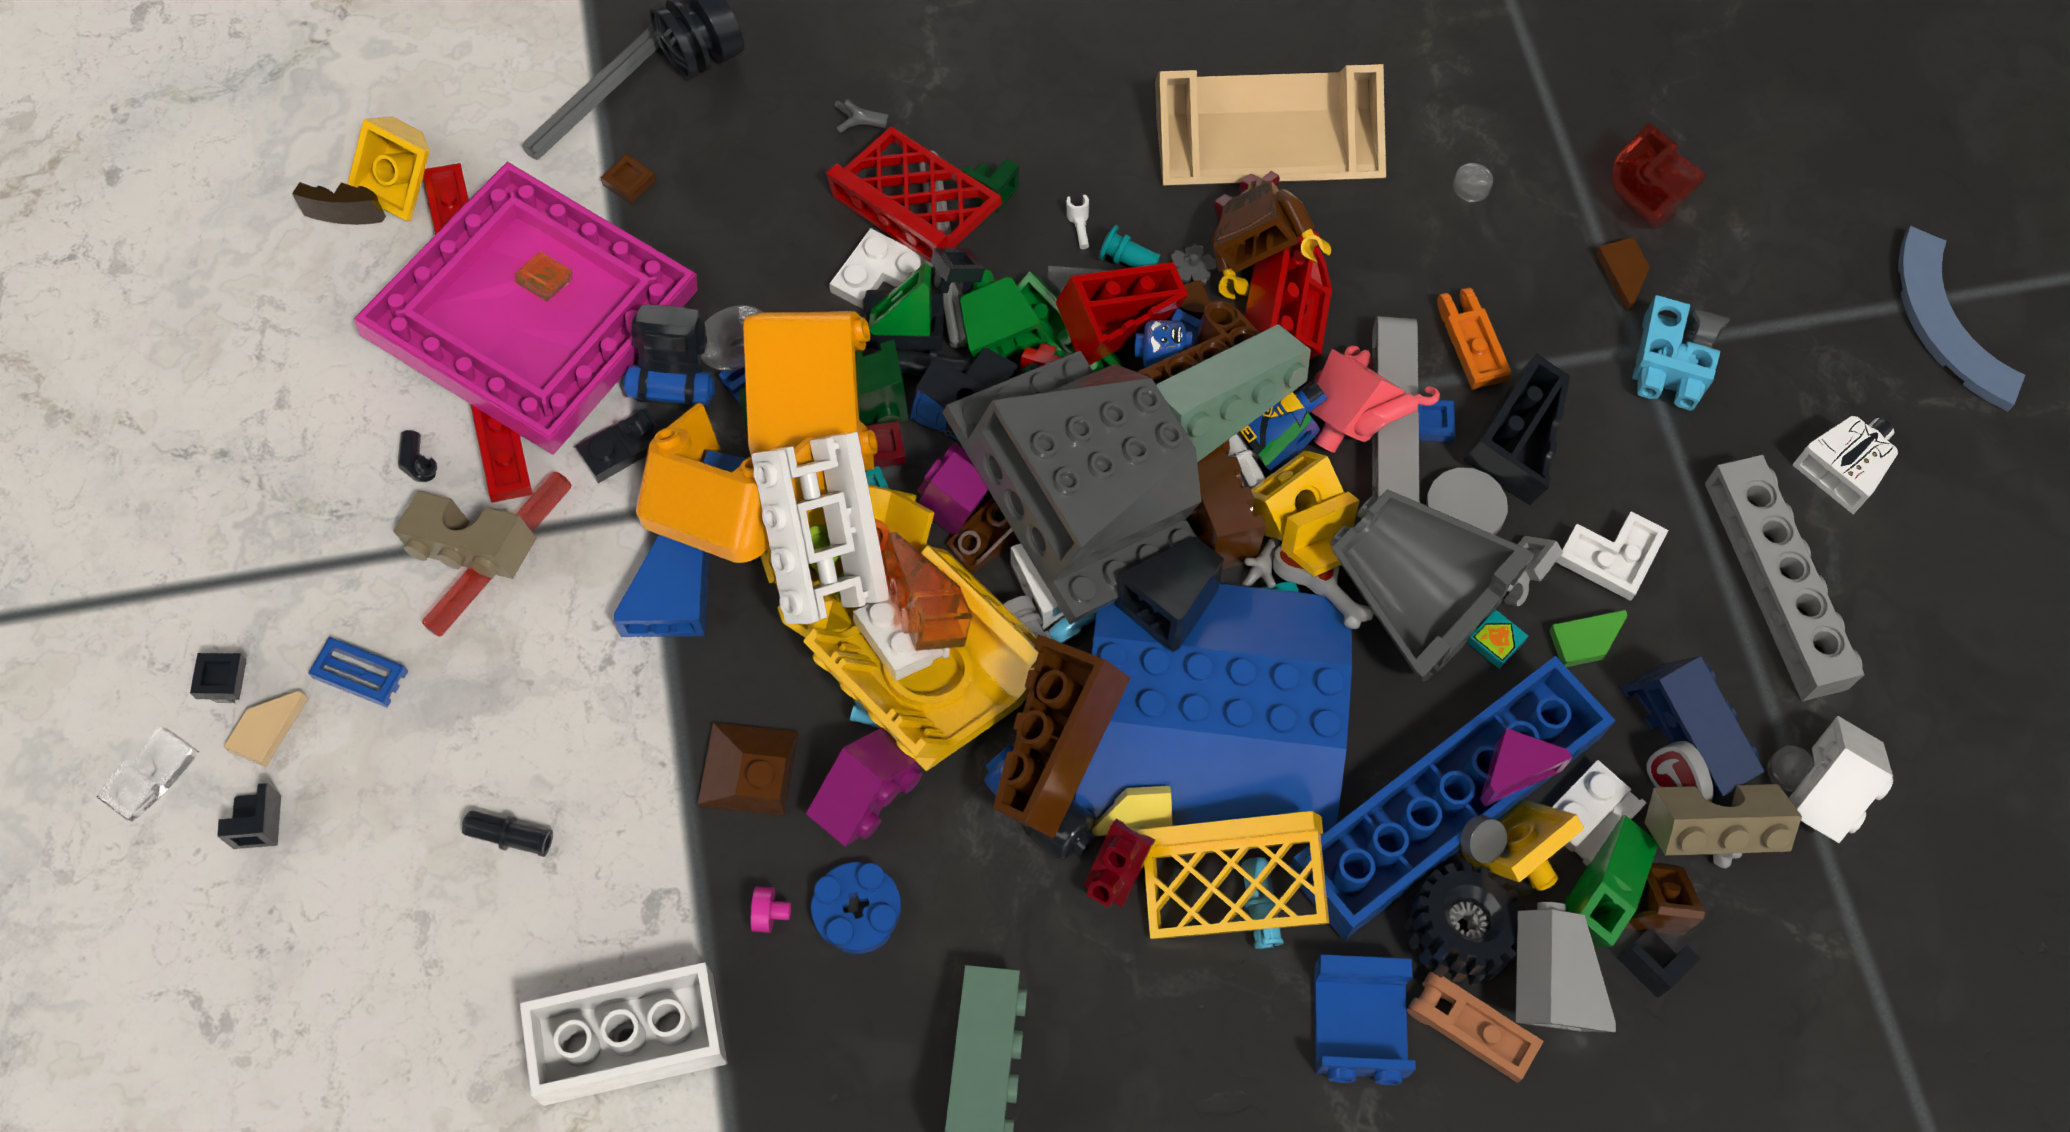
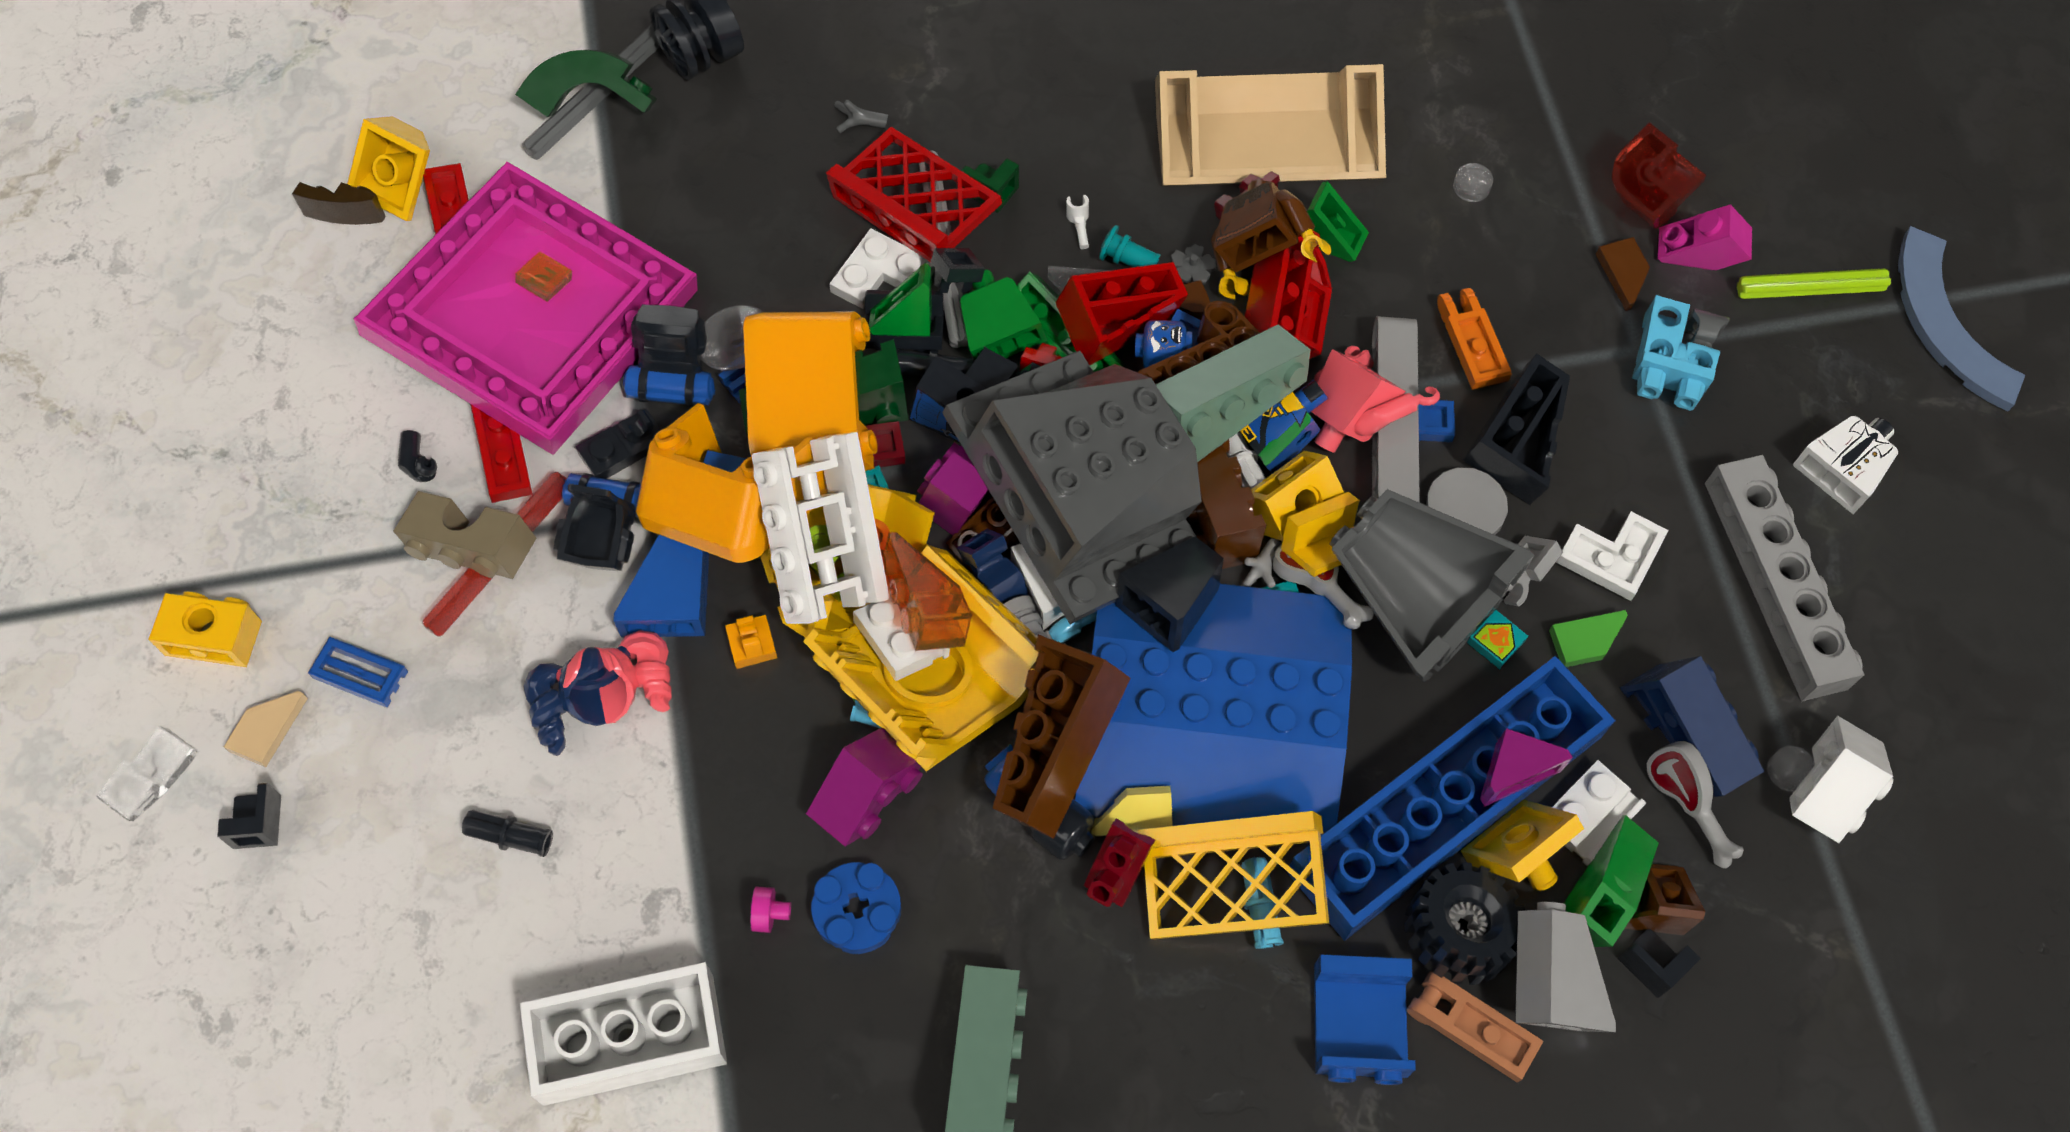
(218, 677): black tile -> none
(228, 640): none -> yellow brick
(559, 75): none -> dark green arch
(597, 522): none -> black piece
(597, 686): none -> hair
(628, 178): reddish brown tile -> none
(748, 769): reddish brown slope -> none
(751, 641): none -> light orange tile
(991, 568): none -> dark blue leg
(1337, 223): none -> green slope
(1483, 839): dark grey tile -> none
(1689, 824): dark tan arch -> none
(1707, 240): none -> dark pink slope
(1813, 283): none -> lime axle

